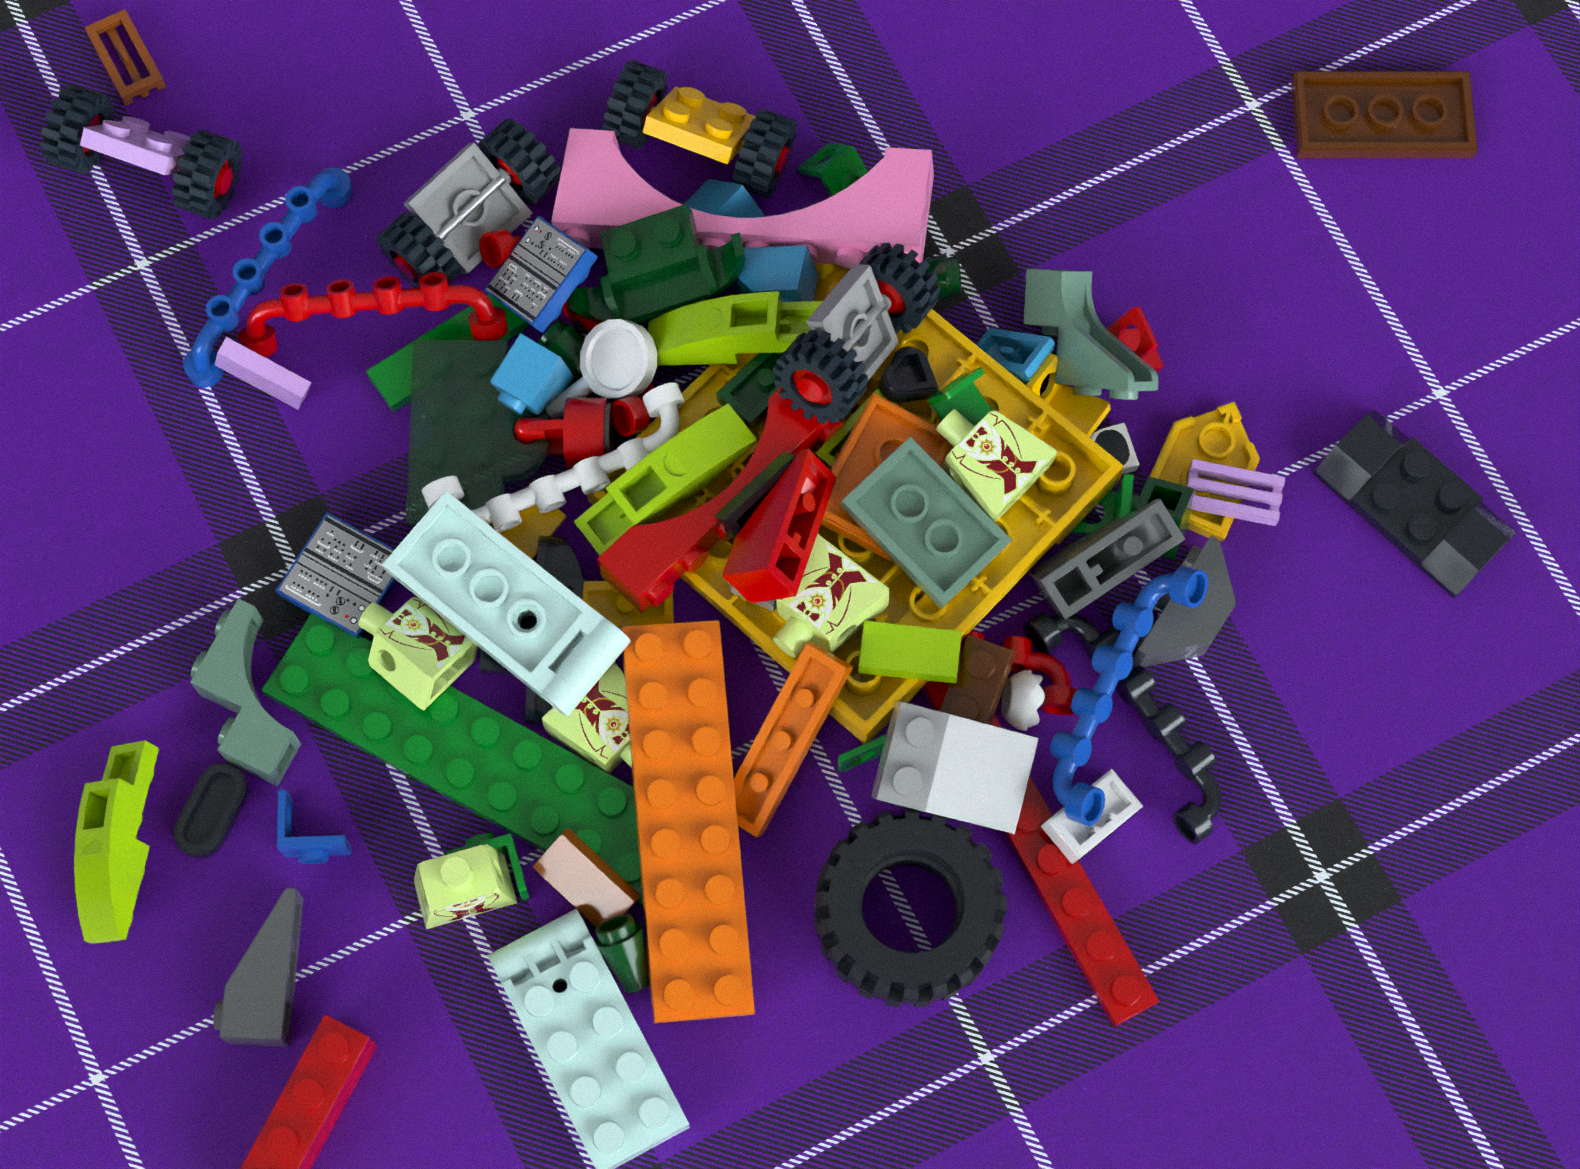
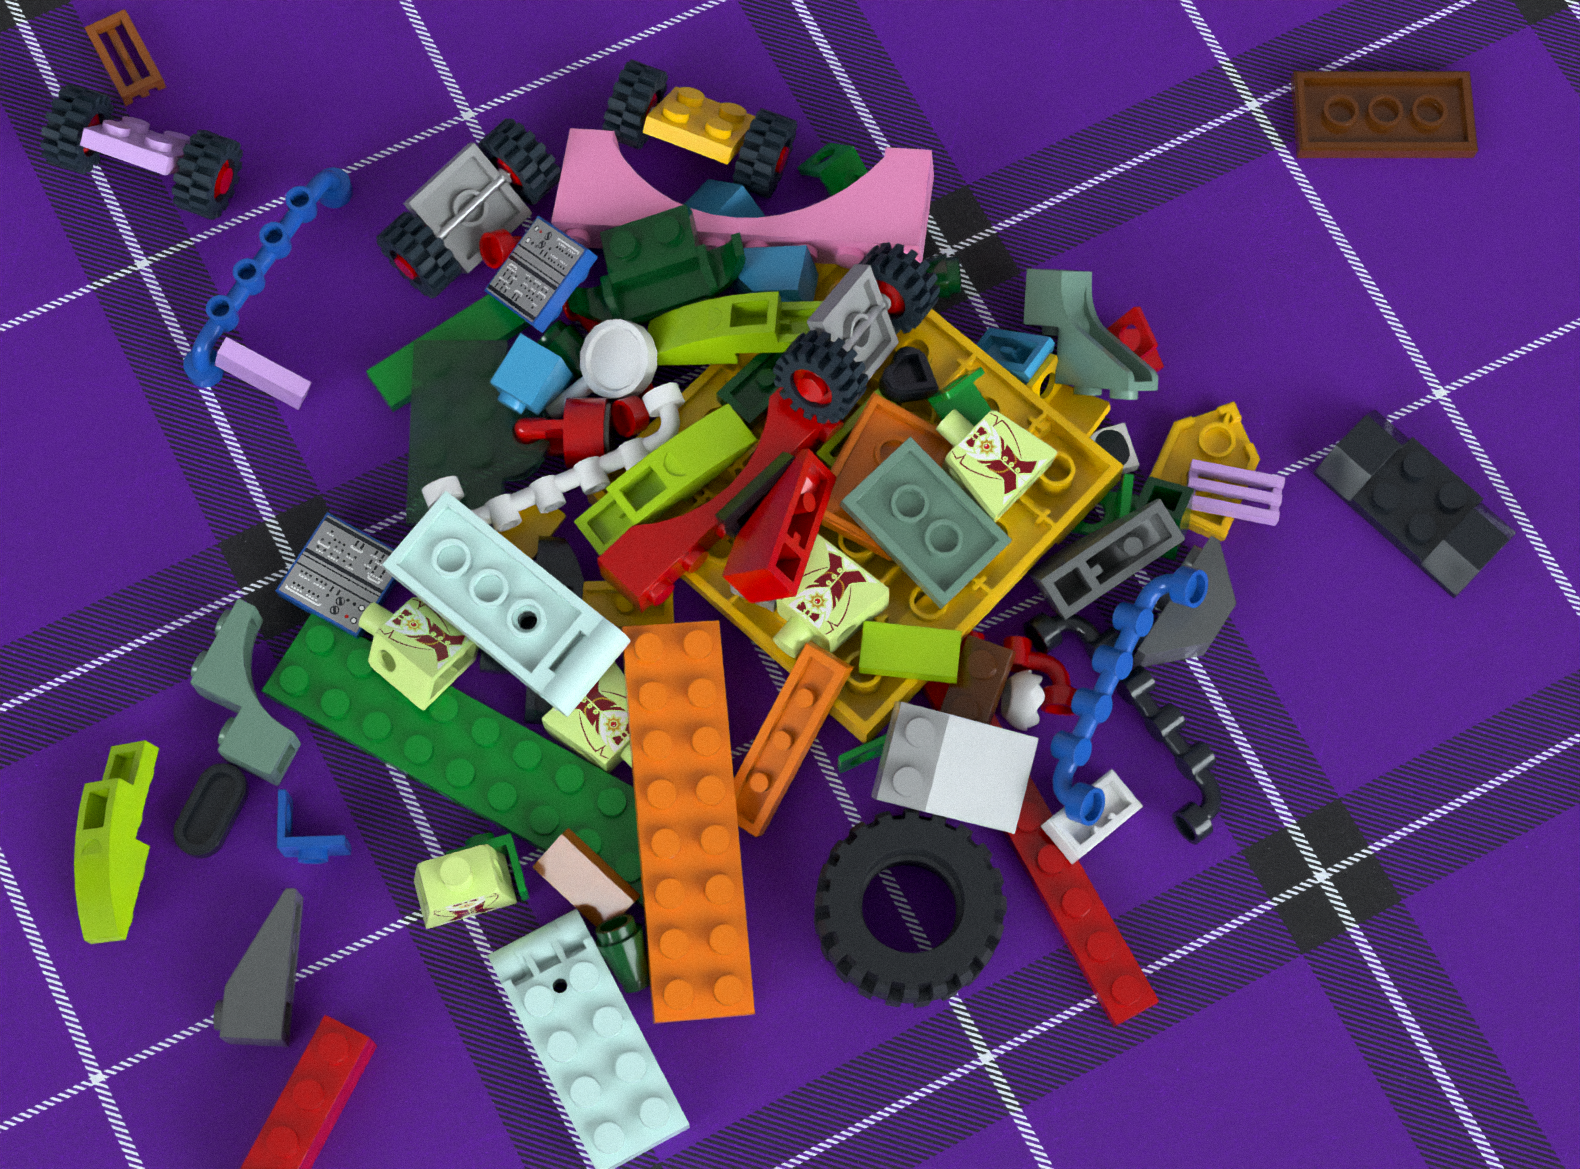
(387, 298): red bar -> none

